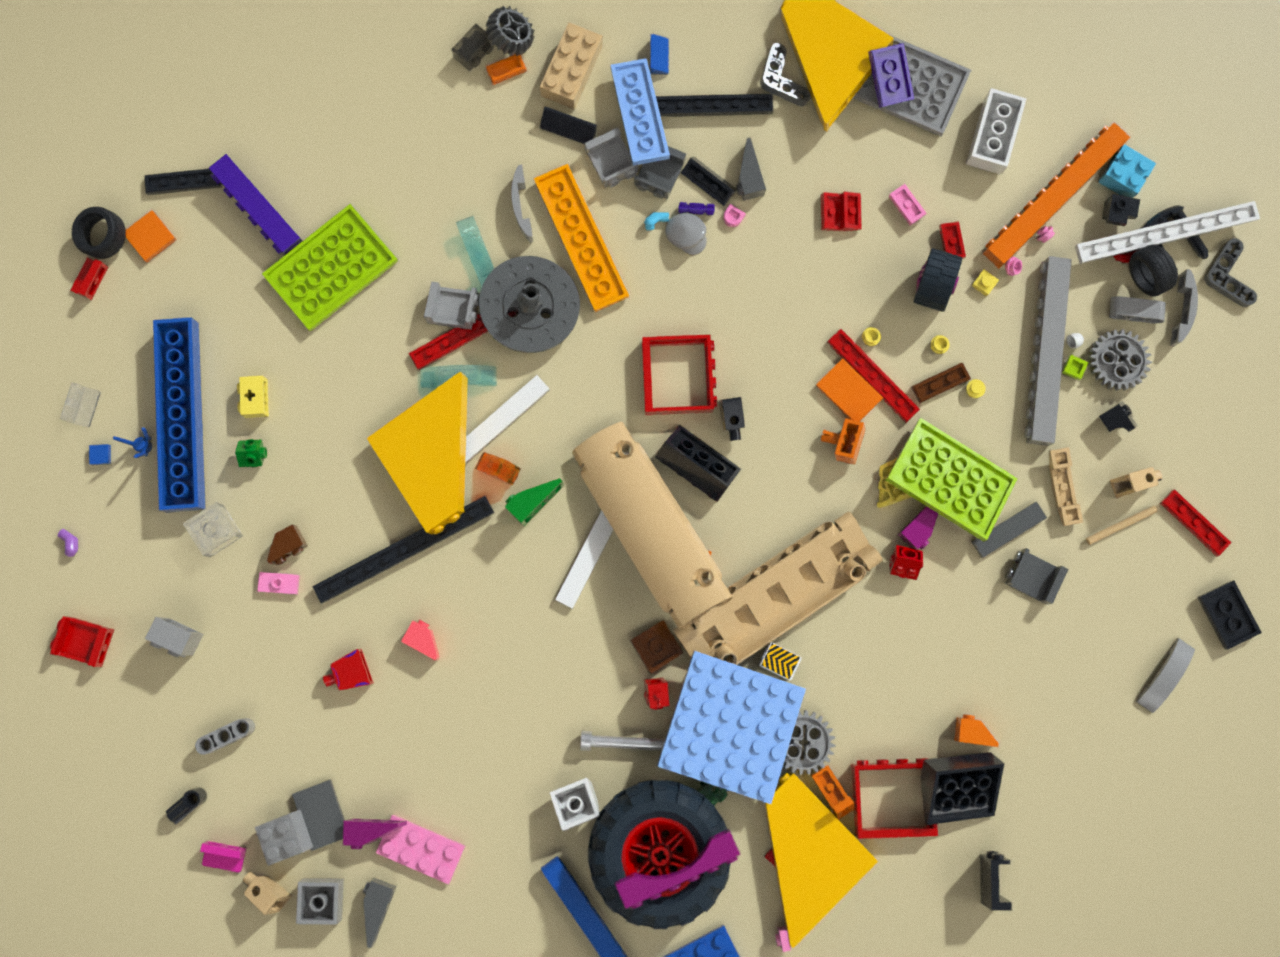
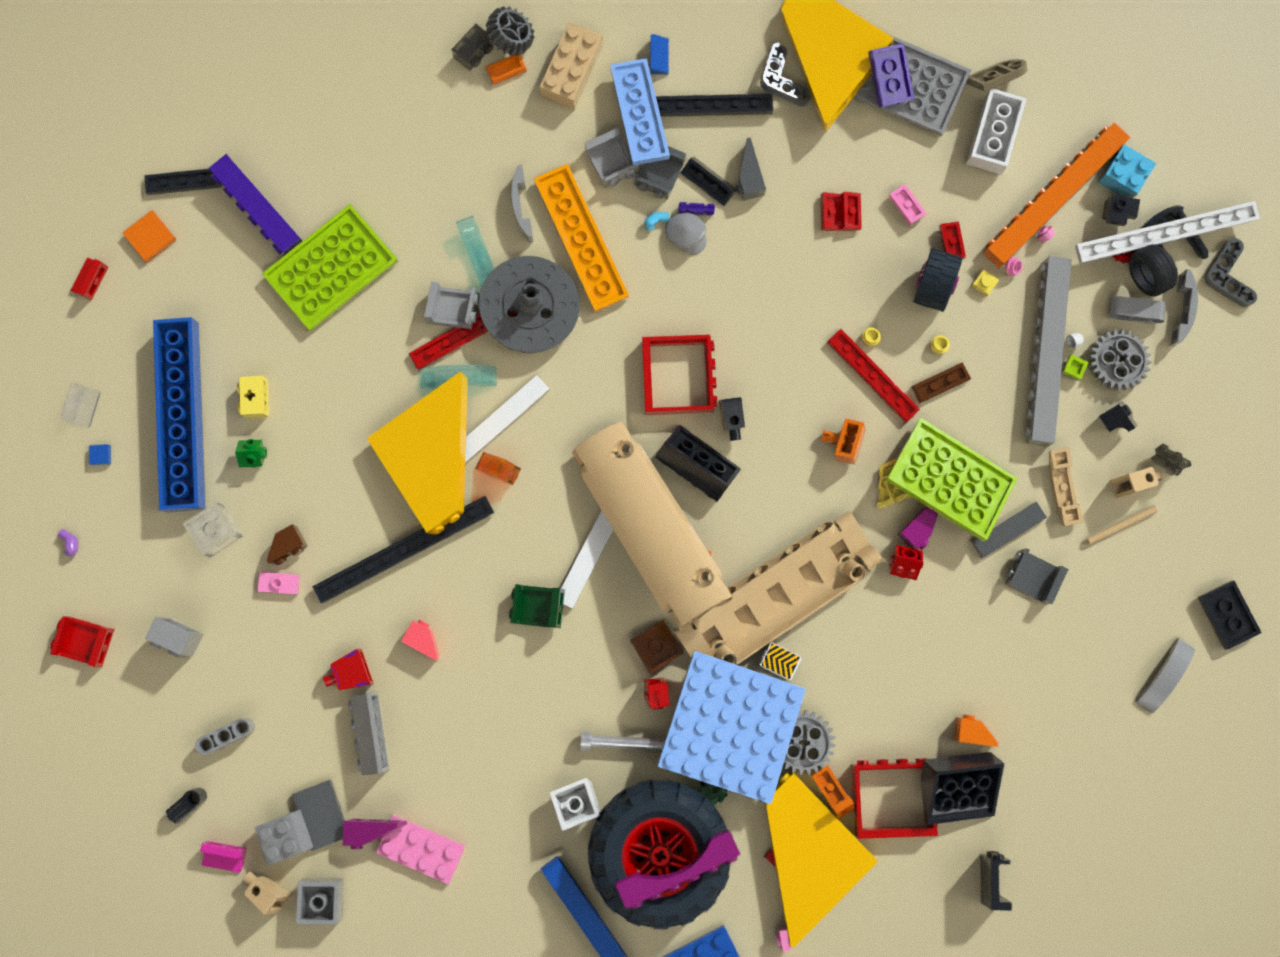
(82, 228): black tyre -> none
(141, 444): blue plant -> none
(369, 733): none -> light grey slope
(376, 905): dark grey slope -> none
(530, 501): green slope -> none
(537, 606): none -> dark green panel
(567, 126): black slope -> none
(733, 216): bright pink tile -> none
(849, 391): orange tile -> none
(975, 388): light yellow plate -> none
(997, 74): none -> dark tan tile
(1171, 461): none -> clear smoke hips
(1195, 523): red tile -> none

